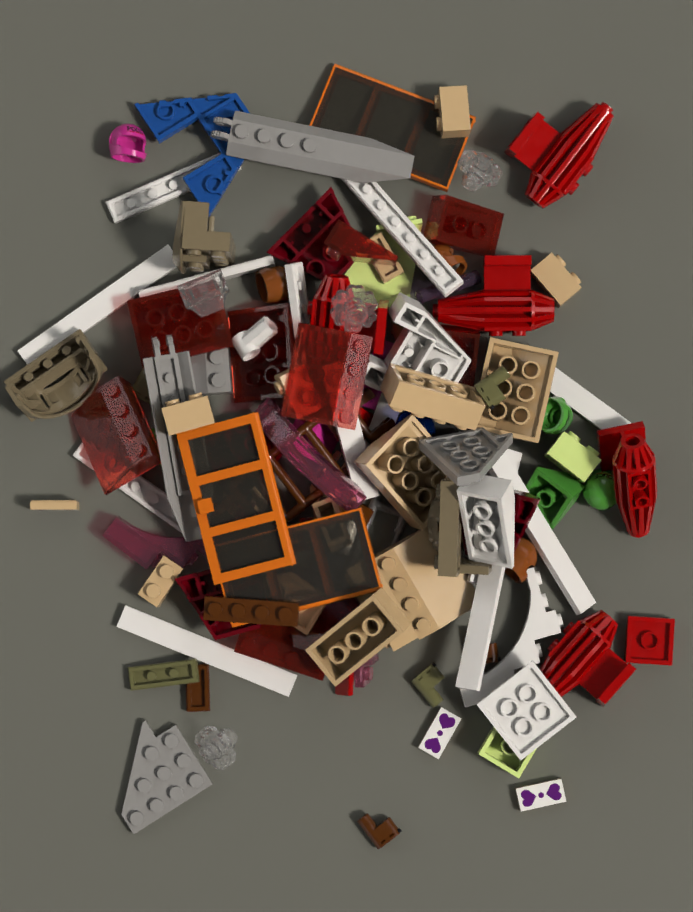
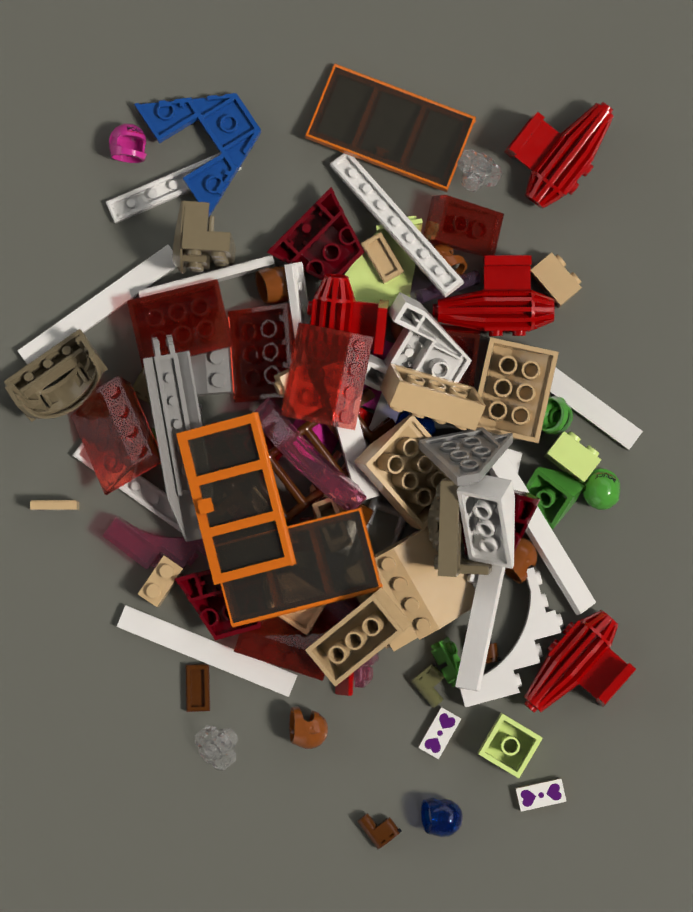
(161, 777): light grey wing -> none
(163, 674): olive tile -> none
(188, 414): tan brick -> none
(205, 293): clear slope -> none
(249, 341): white piece -> none
(251, 611): reddish brown plate -> none
(307, 733): none -> dark orange helmet
(312, 149): light grey hinge -> none
(353, 246): clear red slope -> none
(354, 308): clear plant -> none
(445, 817): none -> clear blue helmet
(447, 652): none -> bright green hinge
(453, 112): tan brick -> none
(489, 388): olive piece -> none
(526, 710): white plate -> none
(634, 474): red piece -> none
(649, 640): red plate -> none

